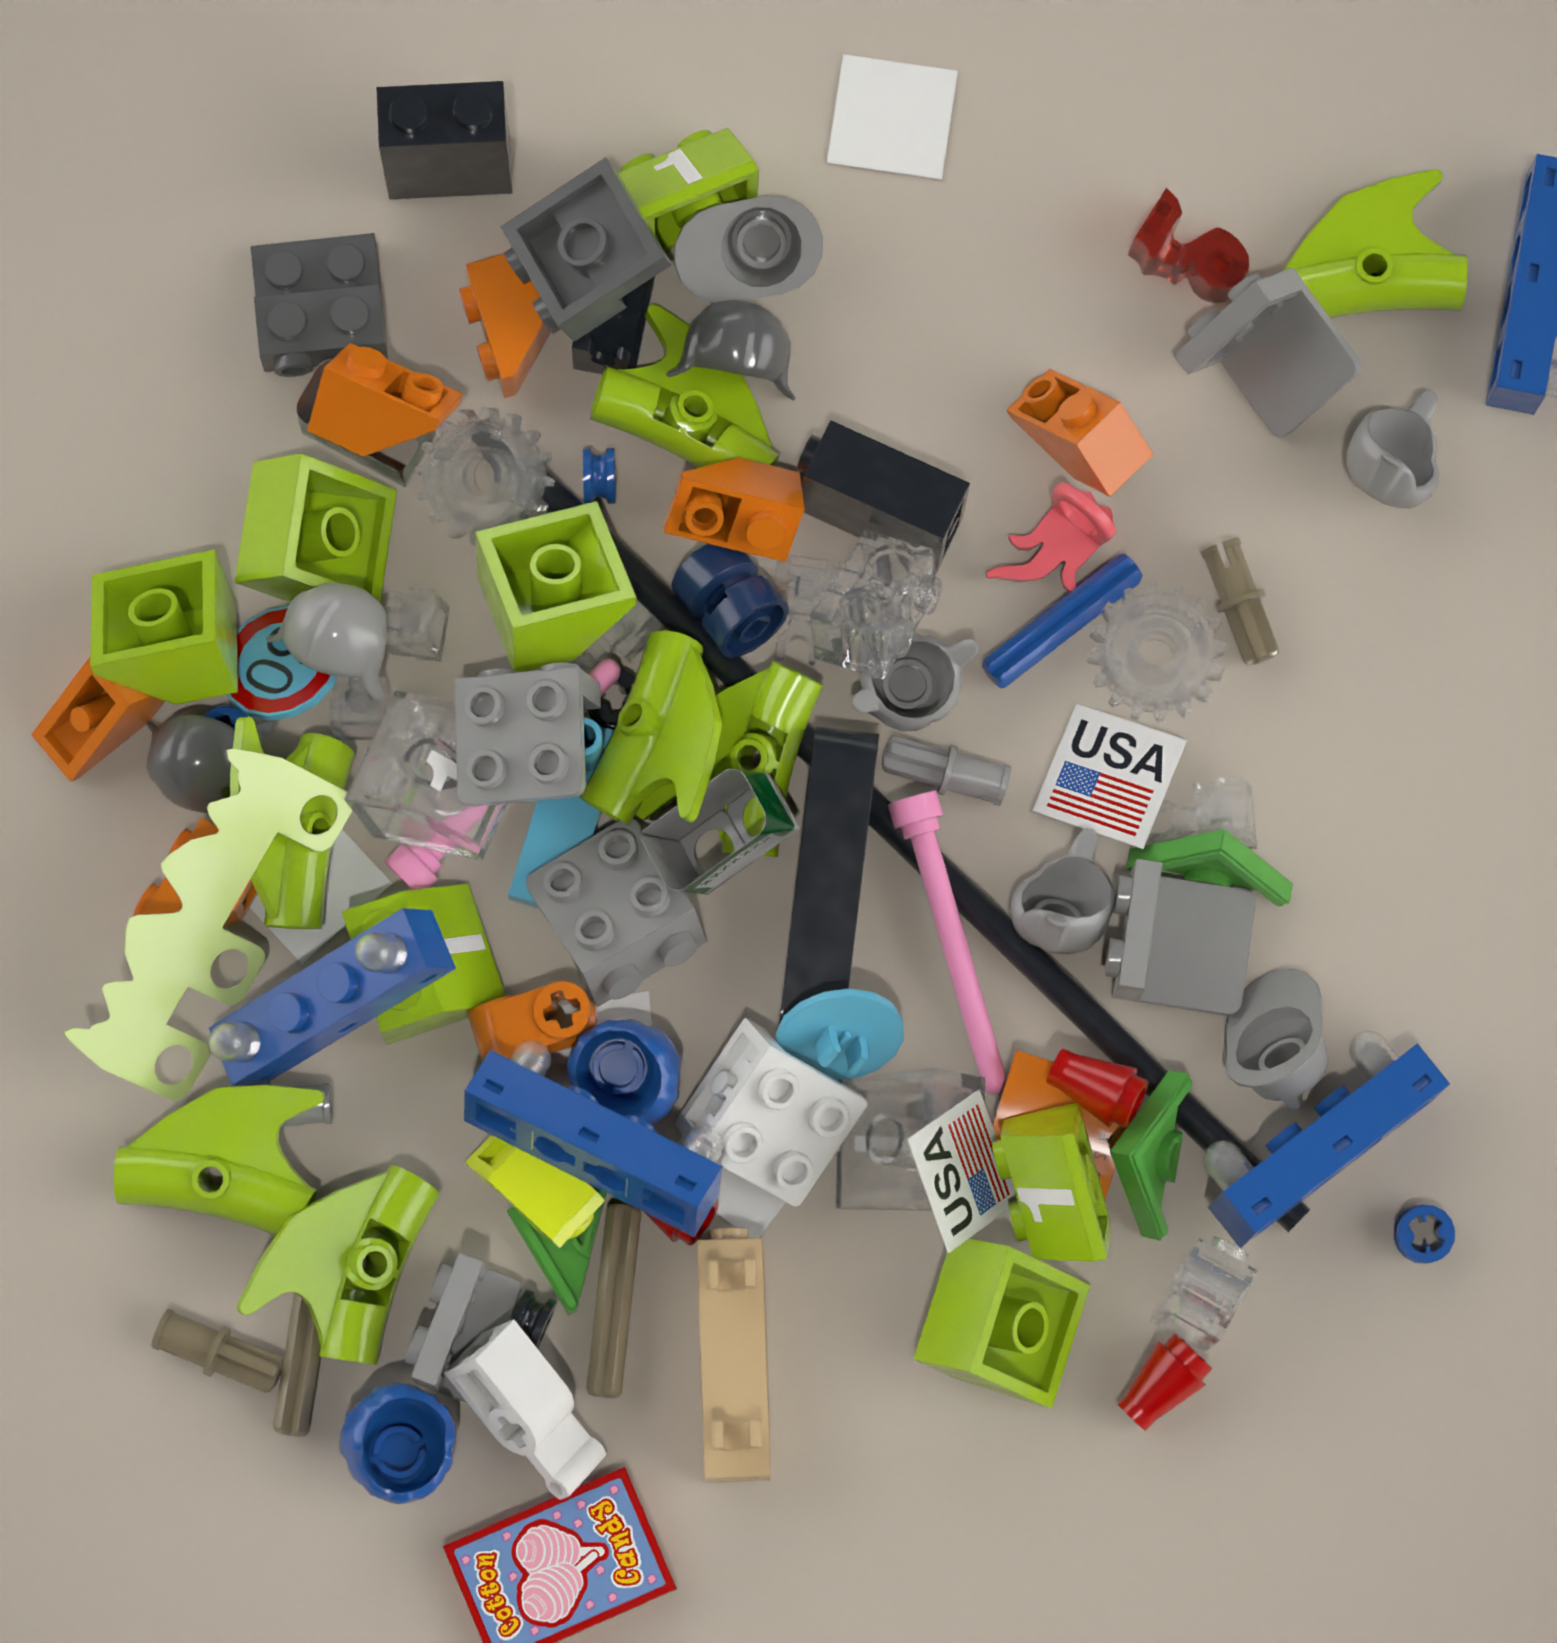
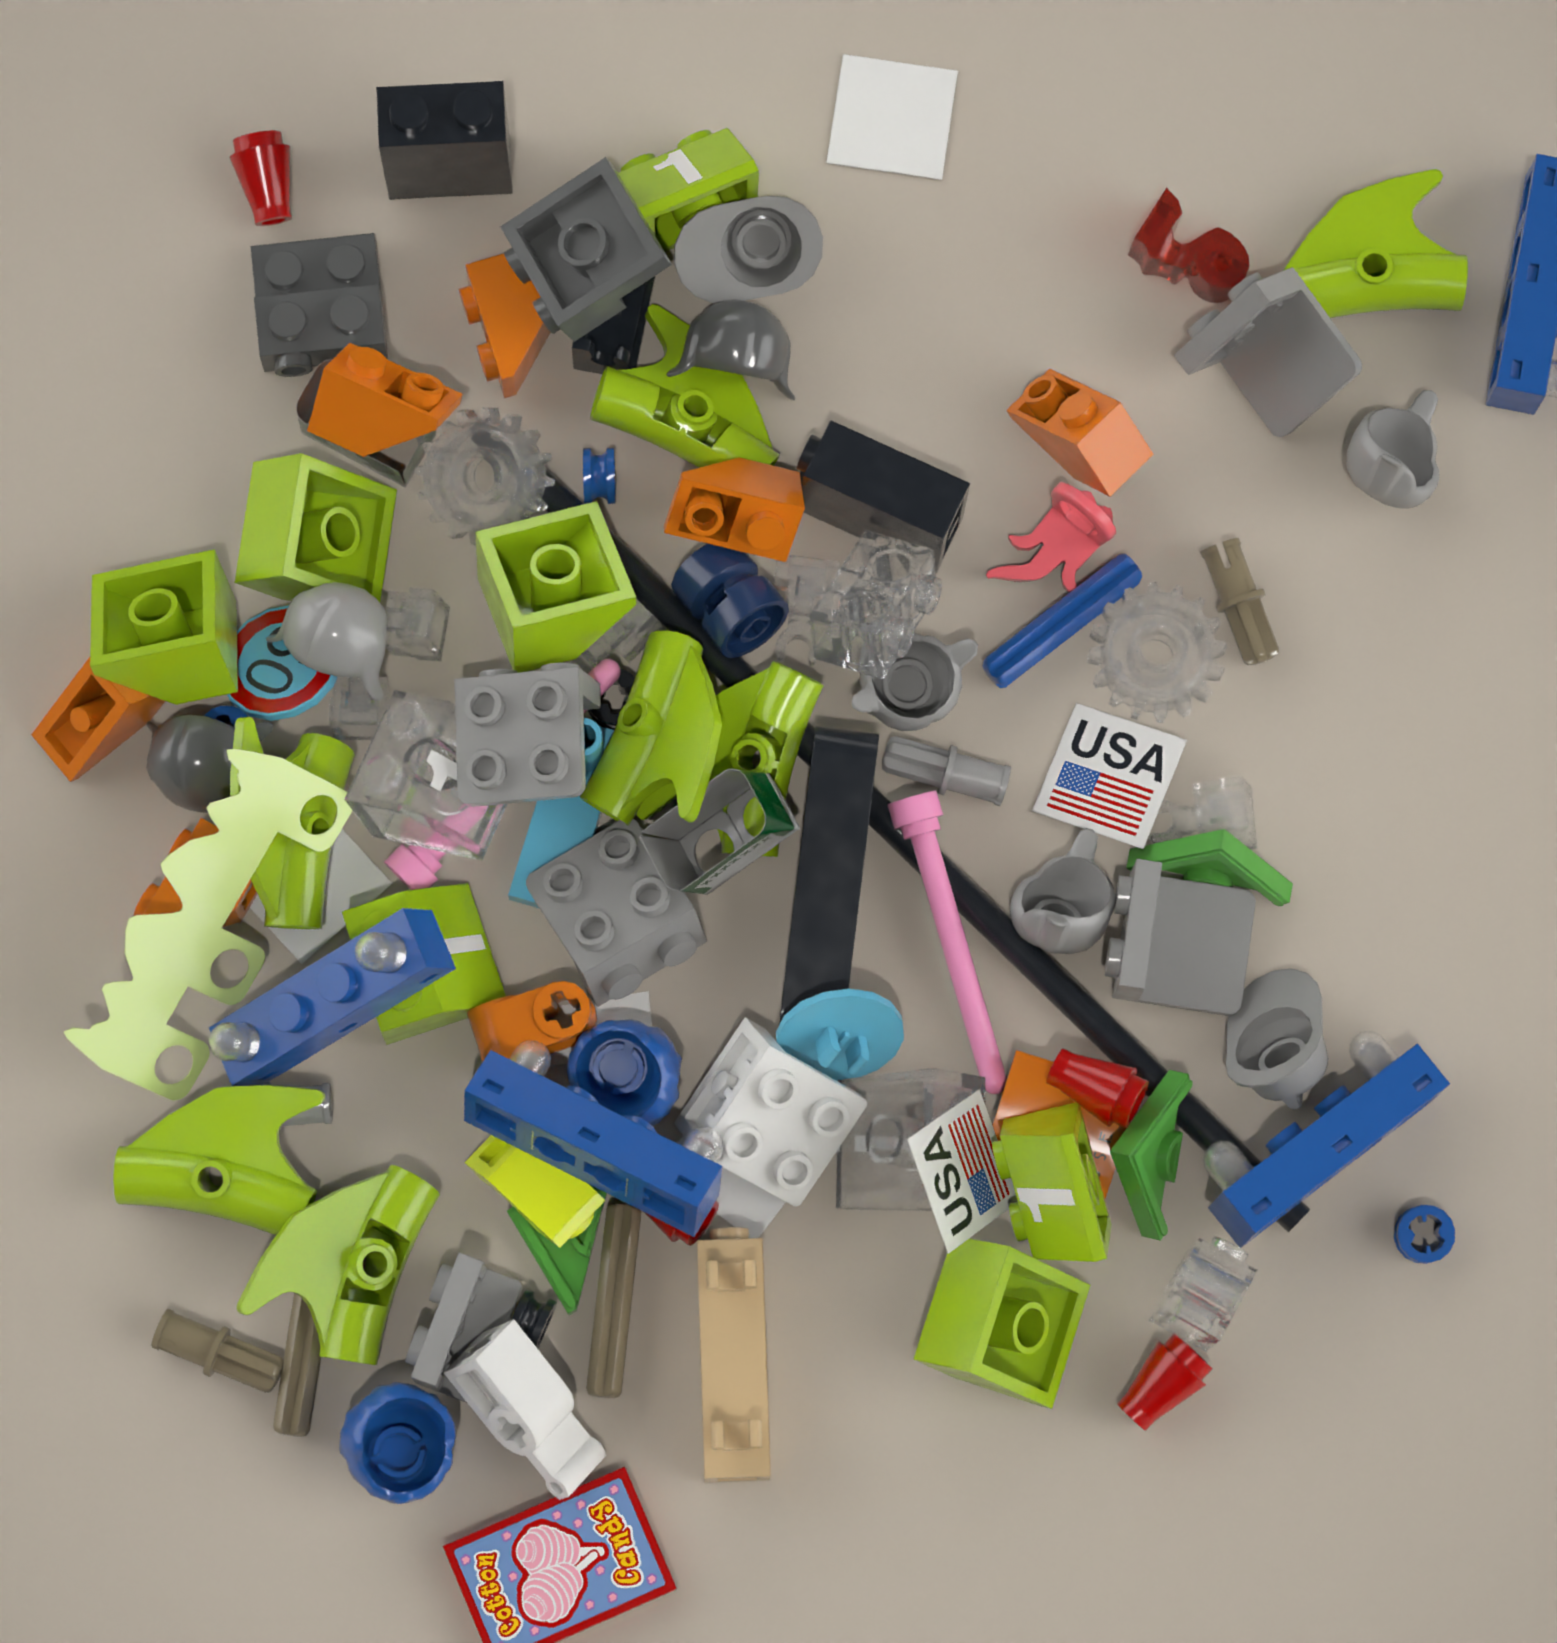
(264, 174): none -> red cone

